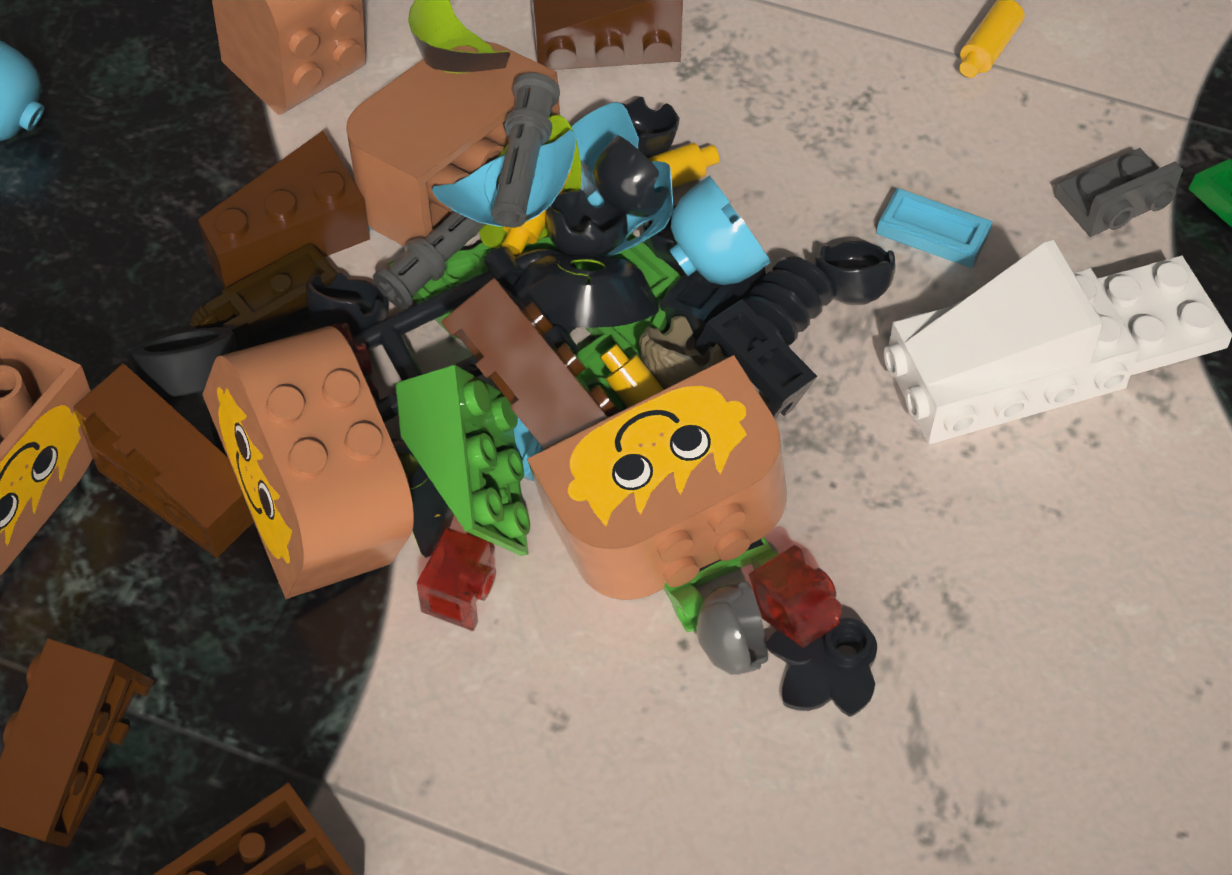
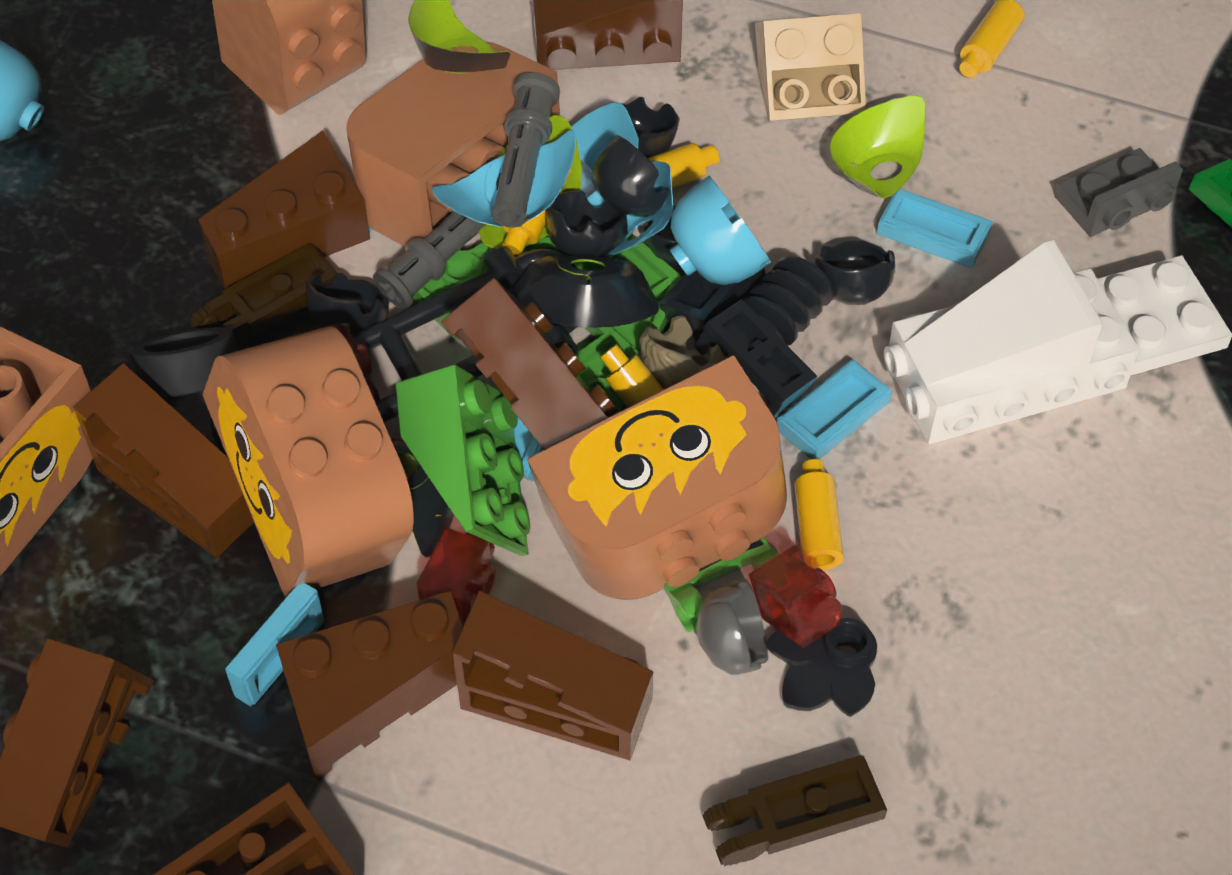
(259, 660): none -> medium azure tile
(369, 674): none -> reddish brown wedge
(549, 679): none -> reddish brown wedge
(798, 810): none -> dark brown hinge
(811, 66): none -> tan slope
(818, 516): none -> yellow cylinder
(834, 410): none -> medium azure tile
(881, 135): none -> lime piece

